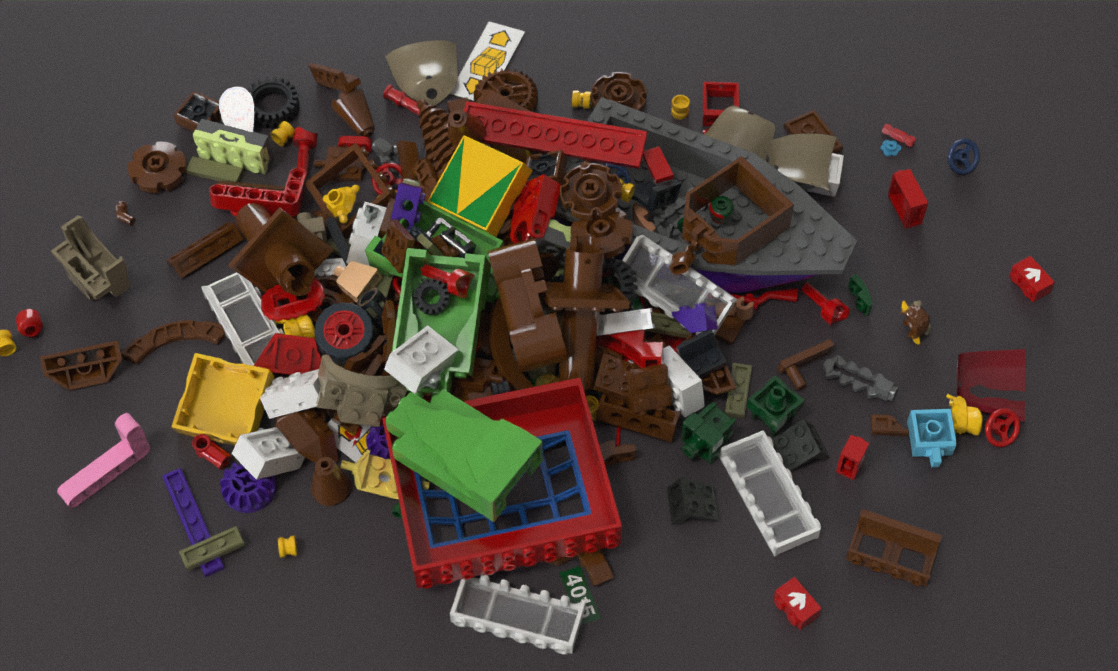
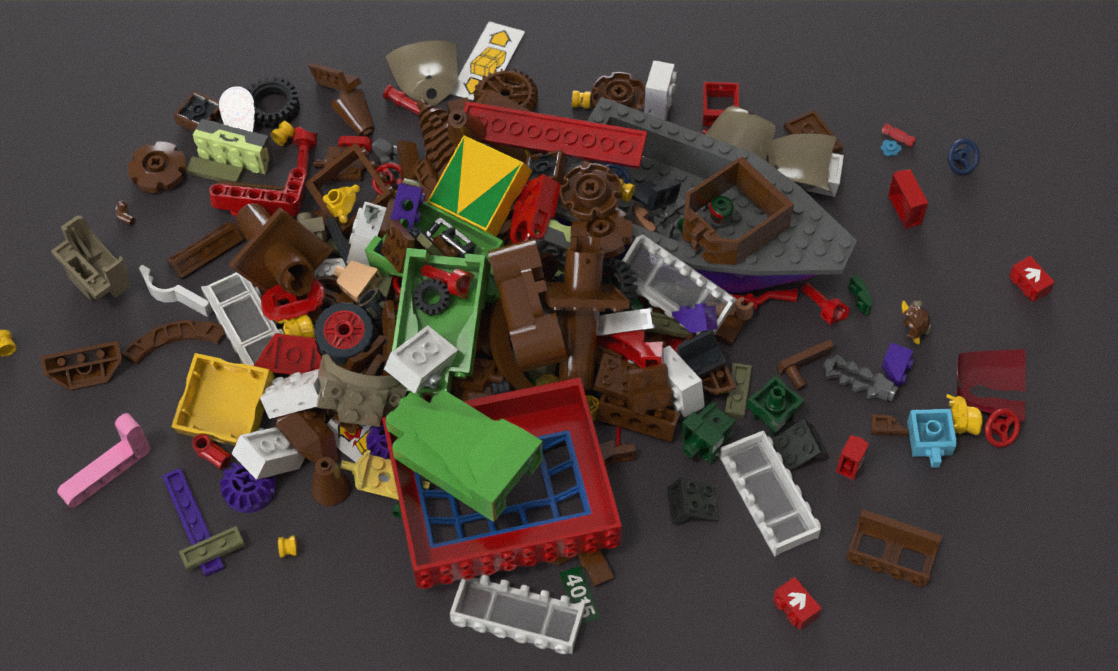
(29, 322): red head -> none
(174, 294): none -> white piece
(657, 165): red tile -> none
(660, 89): none -> white piece
(680, 107): yellow wheel -> none
(682, 261): reddish brown piece -> none
(896, 362): none -> dark purple slope

